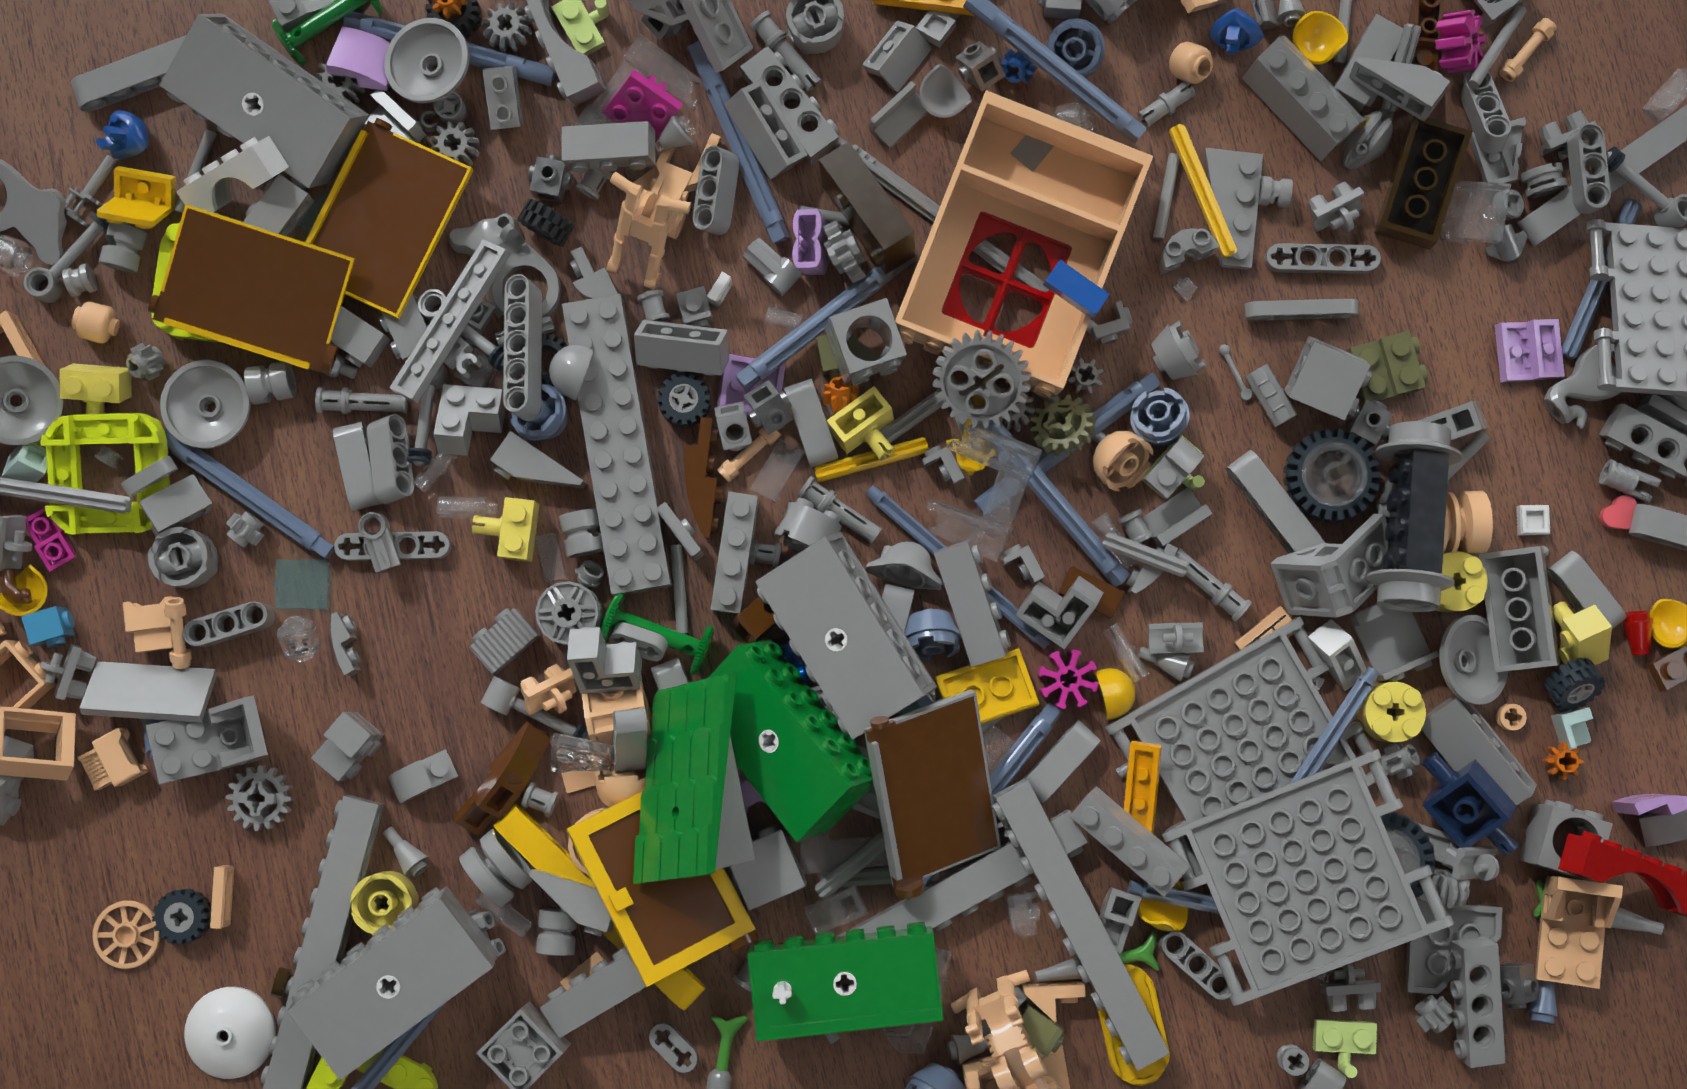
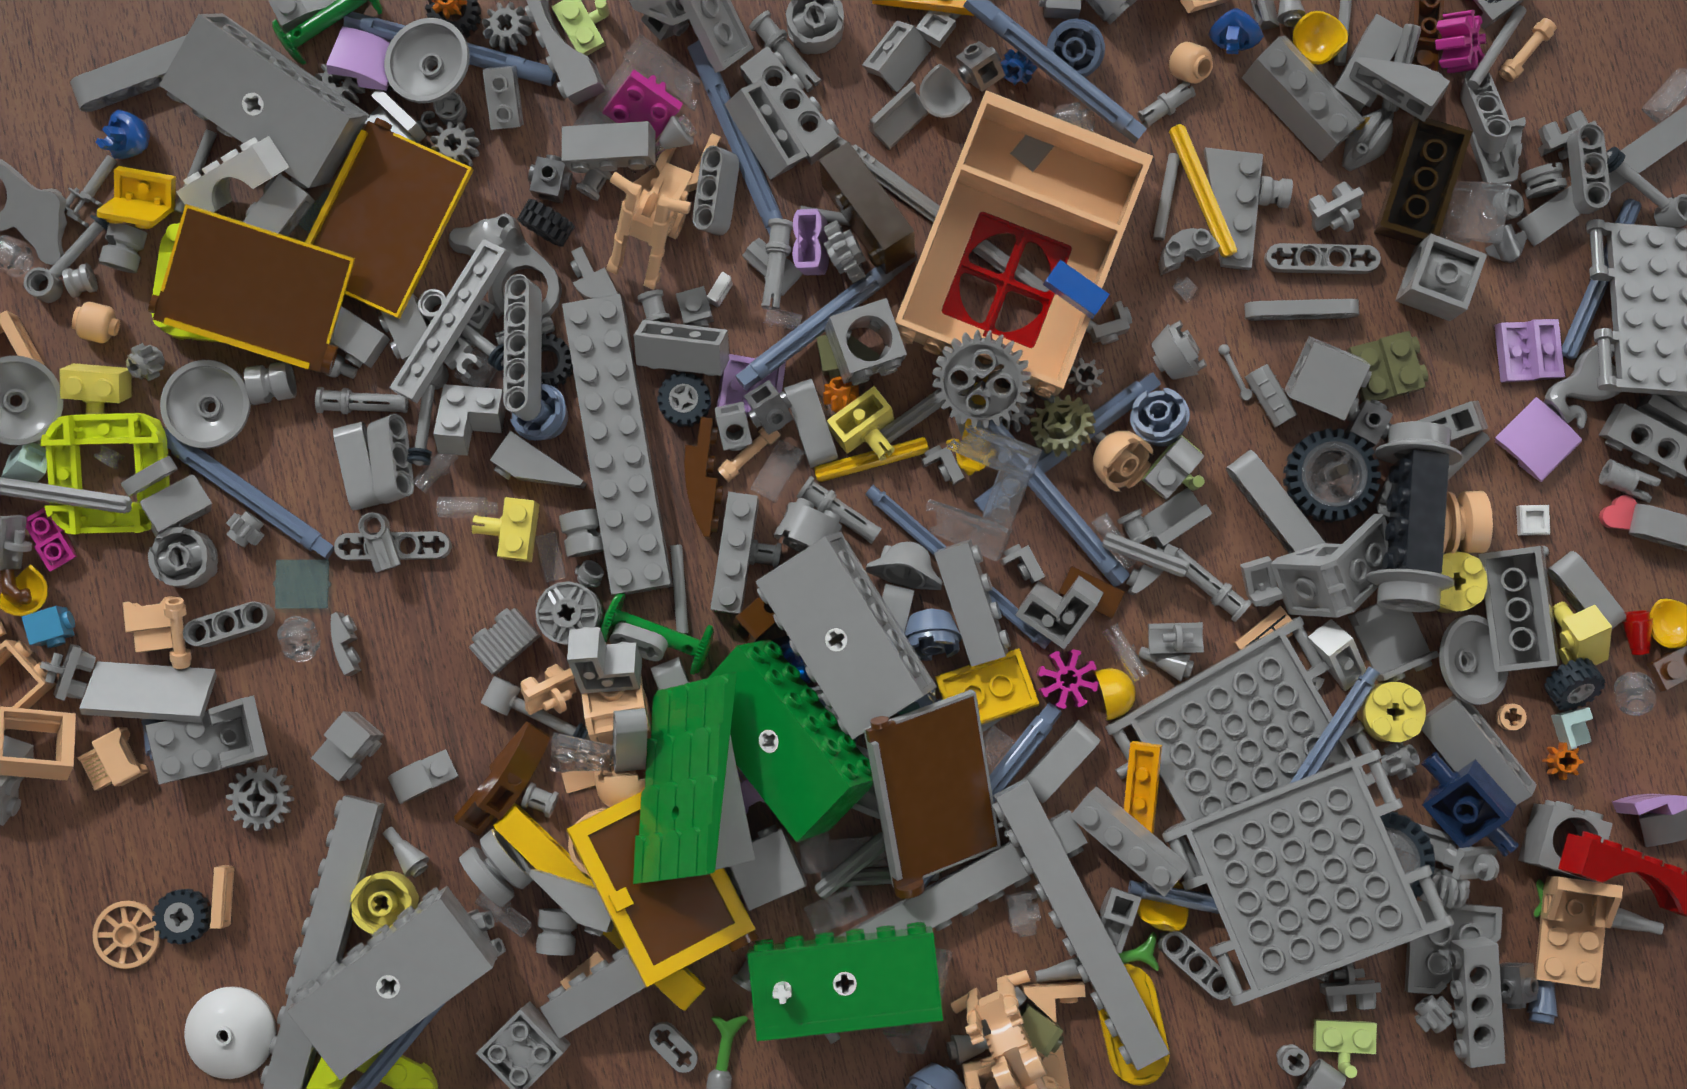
(280, 982): dark brown tile -> none
(569, 369): light grey helmet -> none
(682, 531): light grey plate -> none
(778, 250): none -> light grey pin
(1260, 582): none -> light grey bracket
(1441, 277): none -> light grey brick
(1538, 439): none -> lavender slope
(1635, 693): none -> clear head

